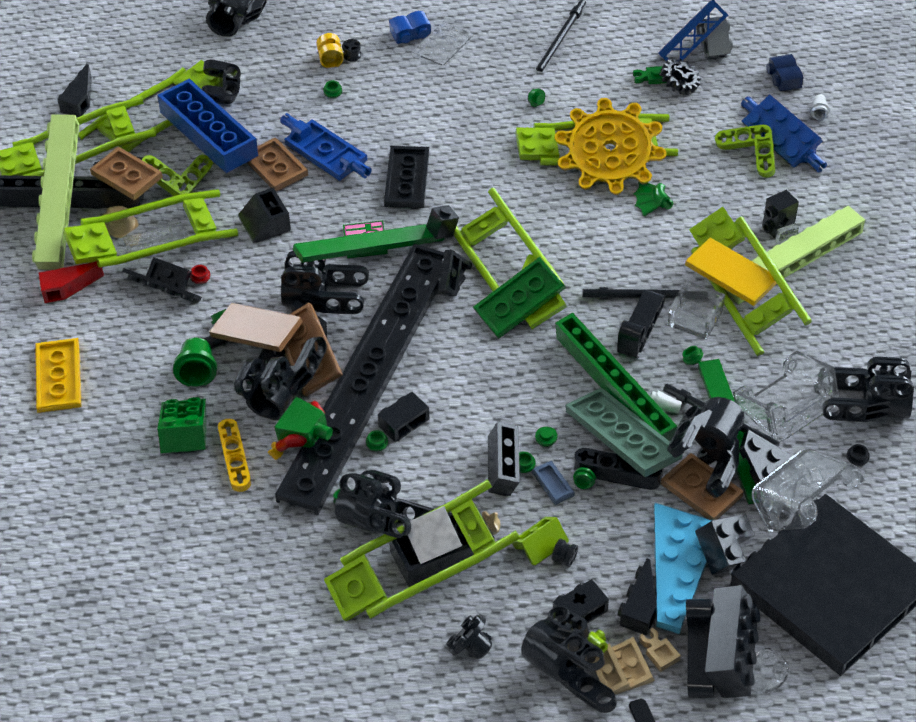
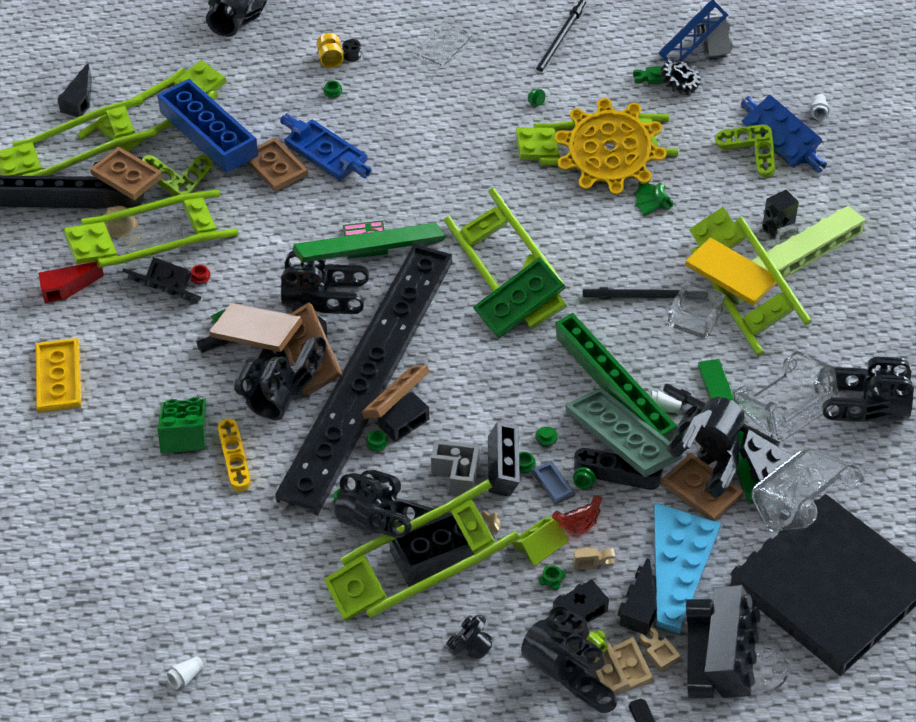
(56, 192): yellowish green brick -> none
(183, 673): none -> white cone
(195, 363): green piece -> none
(227, 83): black piece -> none
(265, 216): black slope -> none
(300, 427): green torso -> none
(395, 391): none -> medium nougat tile
(407, 177): black plate -> none
(410, 27): blue brick -> none
(433, 535): flat silver sticker -> none
(442, 222): black brick -> none
(452, 272): black wing -> none
(457, 461): none -> light grey brick
(552, 571): none -> green plate
(564, 552): black wheel -> none
(579, 519): none -> clear red piece
(590, 558): none -> tan plate
(638, 328): black beam -> none
(692, 355): green plate -> none
(722, 541): black brick -> none
(785, 72): dark blue brick -> none
(858, 455): black plate -> none

